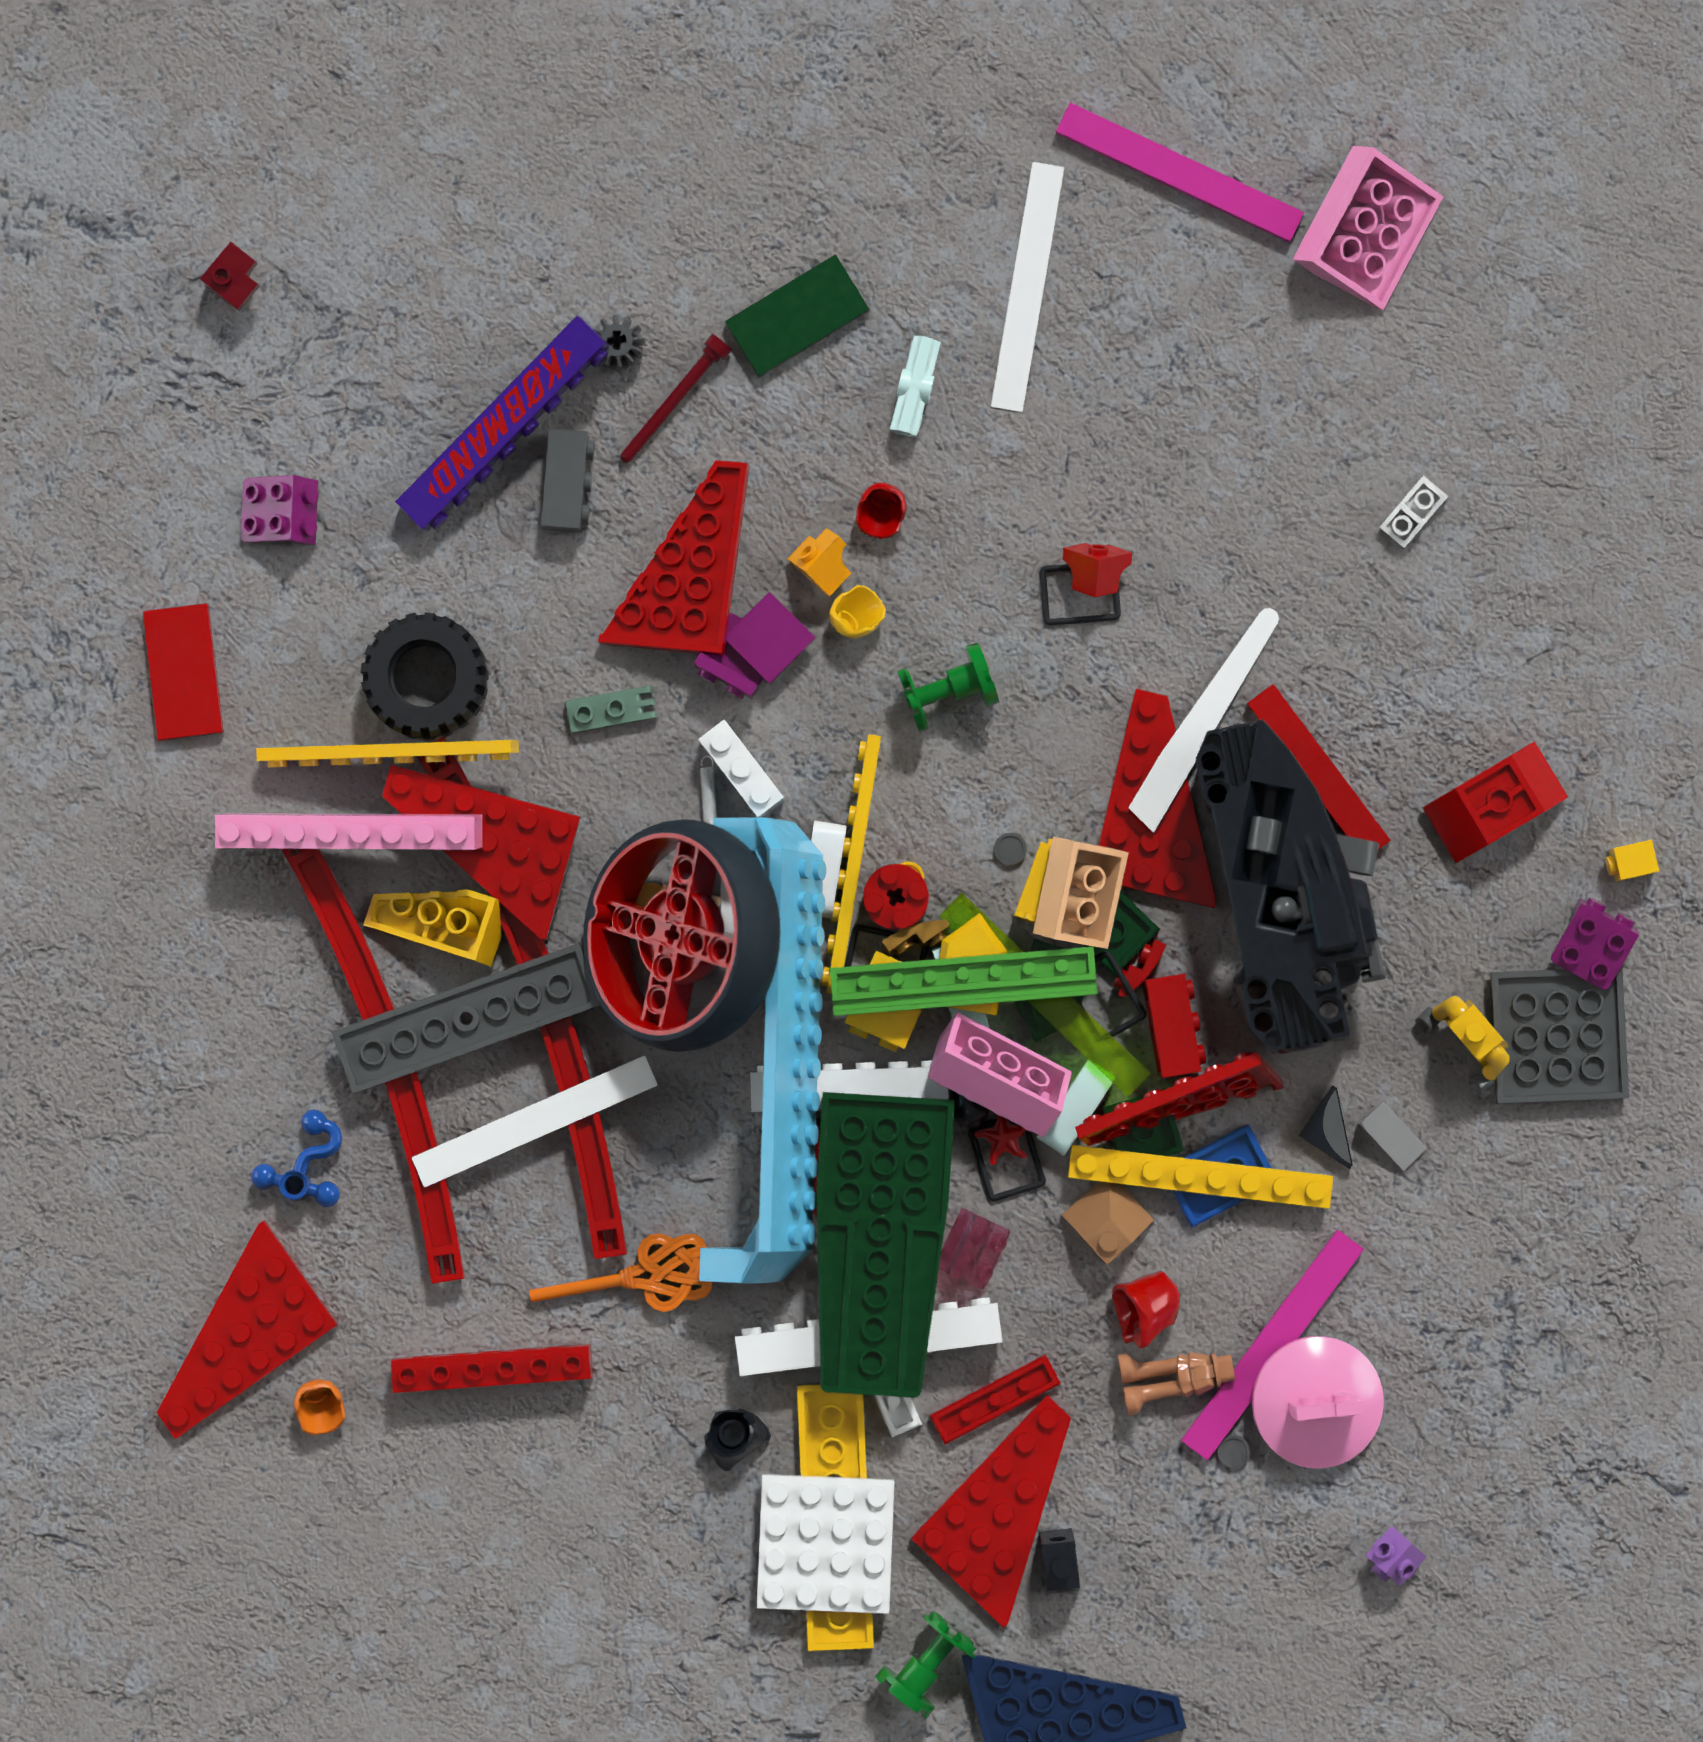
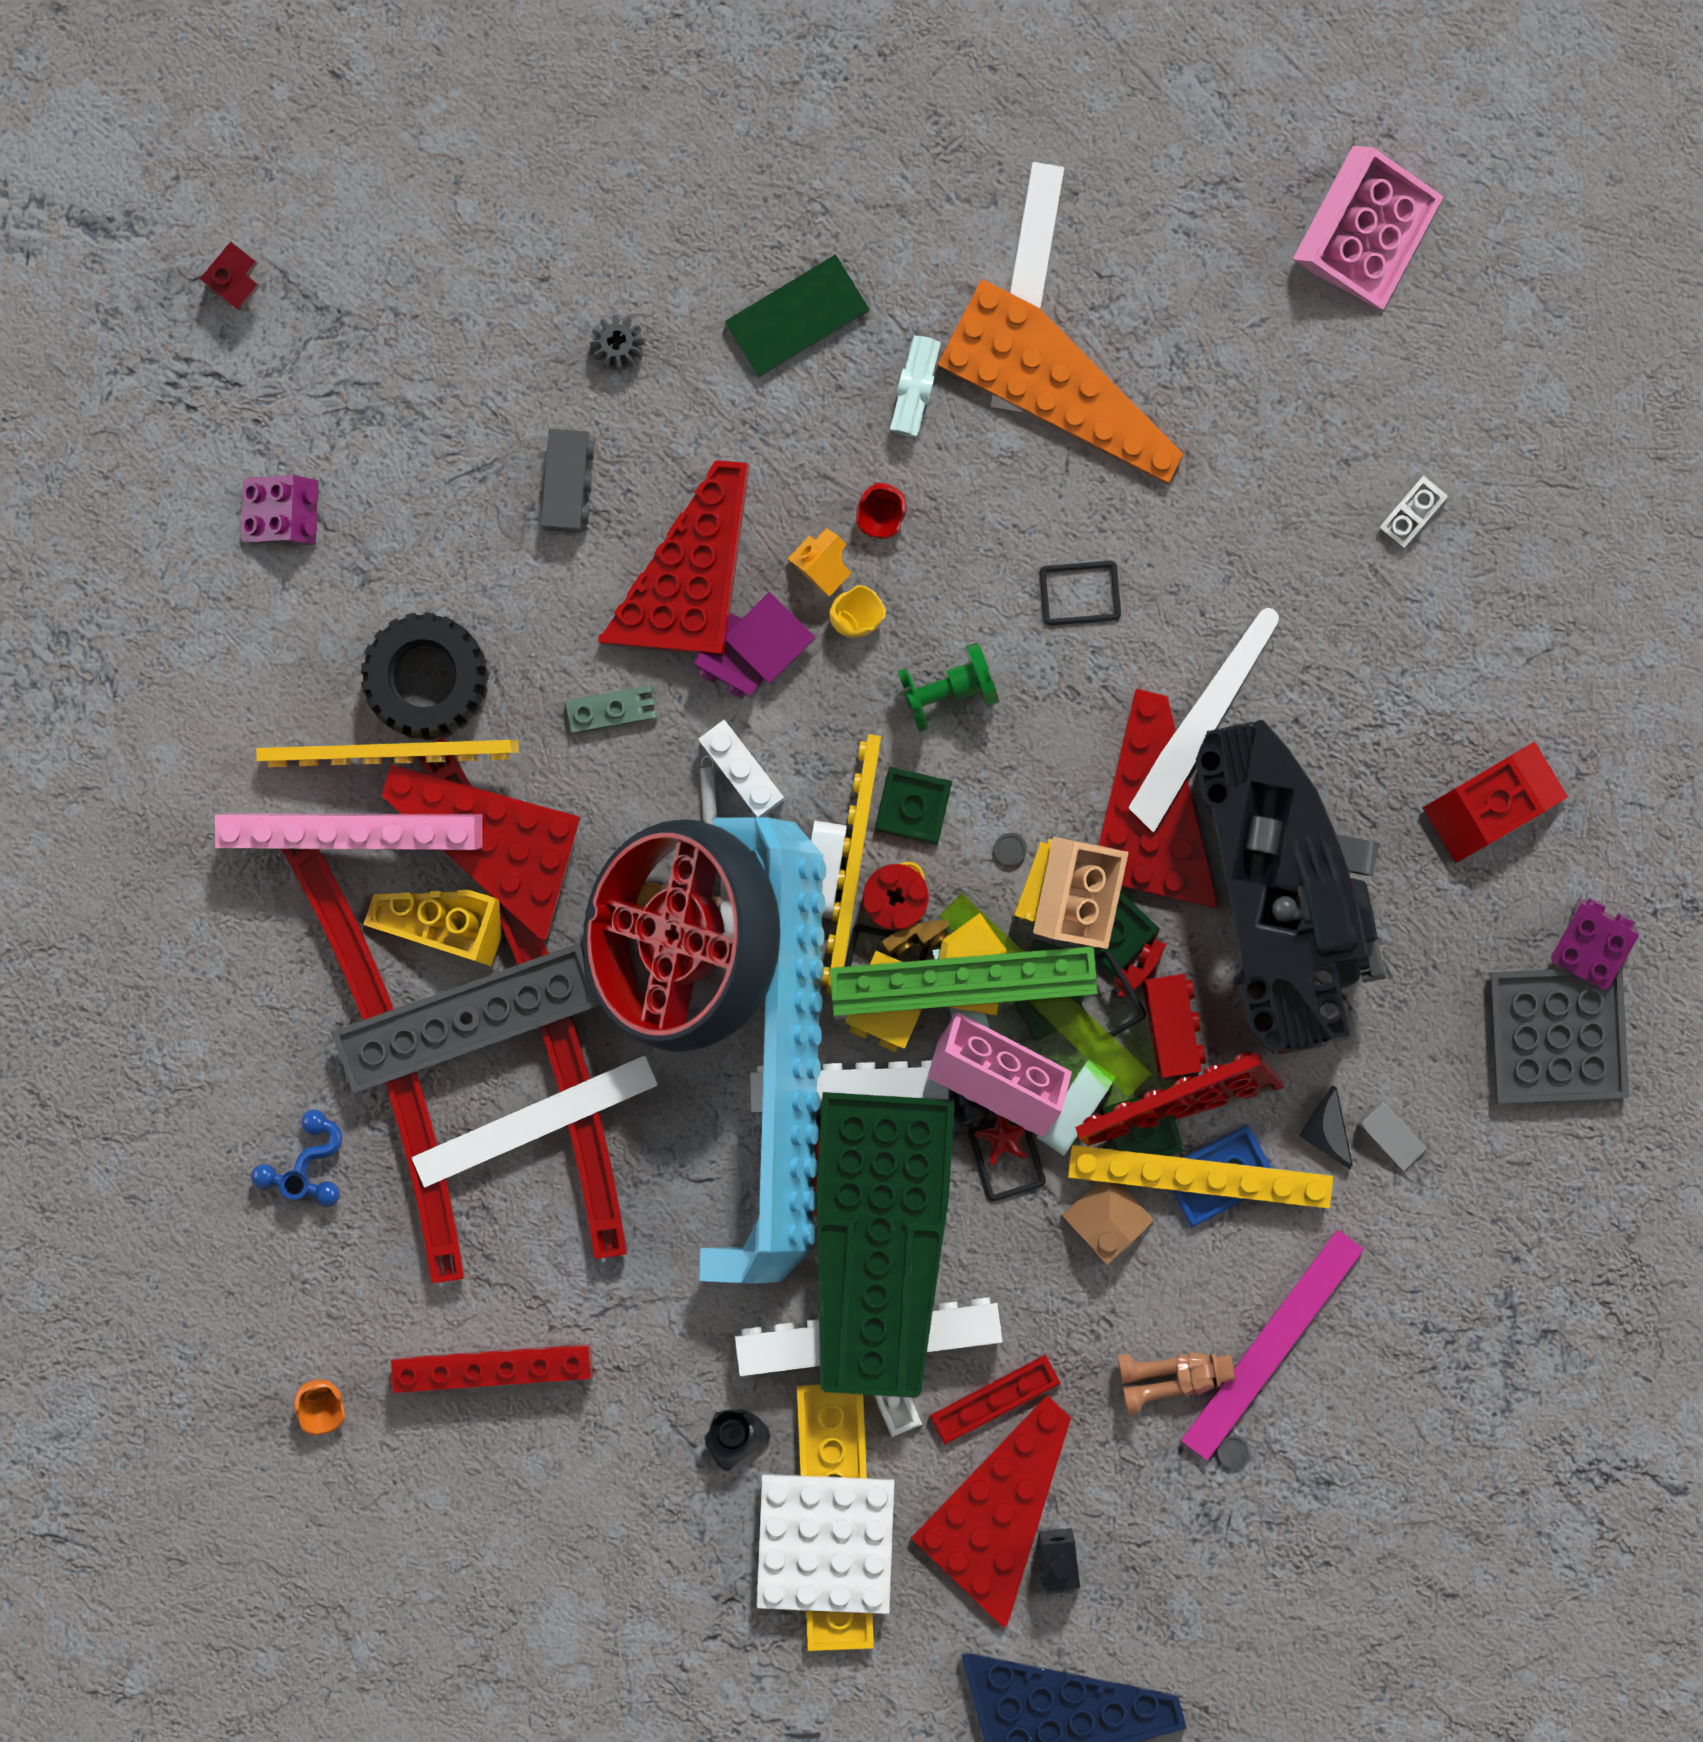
(183, 672): red tile -> none
(254, 1327): red wing -> none
(503, 423): dark purple brick -> none
(651, 1286): orange piece -> none
(714, 351): dark red piece -> none
(913, 805): none -> dark green tile
(920, 1673): green piece -> none
(973, 1248): clear pink bracket -> none
(1035, 366): none -> orange wing
(1096, 567): red brick -> none
(1146, 1304): red piece -> none
(1179, 172): dark pink tile -> none
(1317, 1402): bright pink bracket -> none
(1334, 790): red tile -> none
(1394, 1557): medium lavender brick -> none
(1475, 1034): yellow torso -> none
(1632, 860): yellow brick -> none

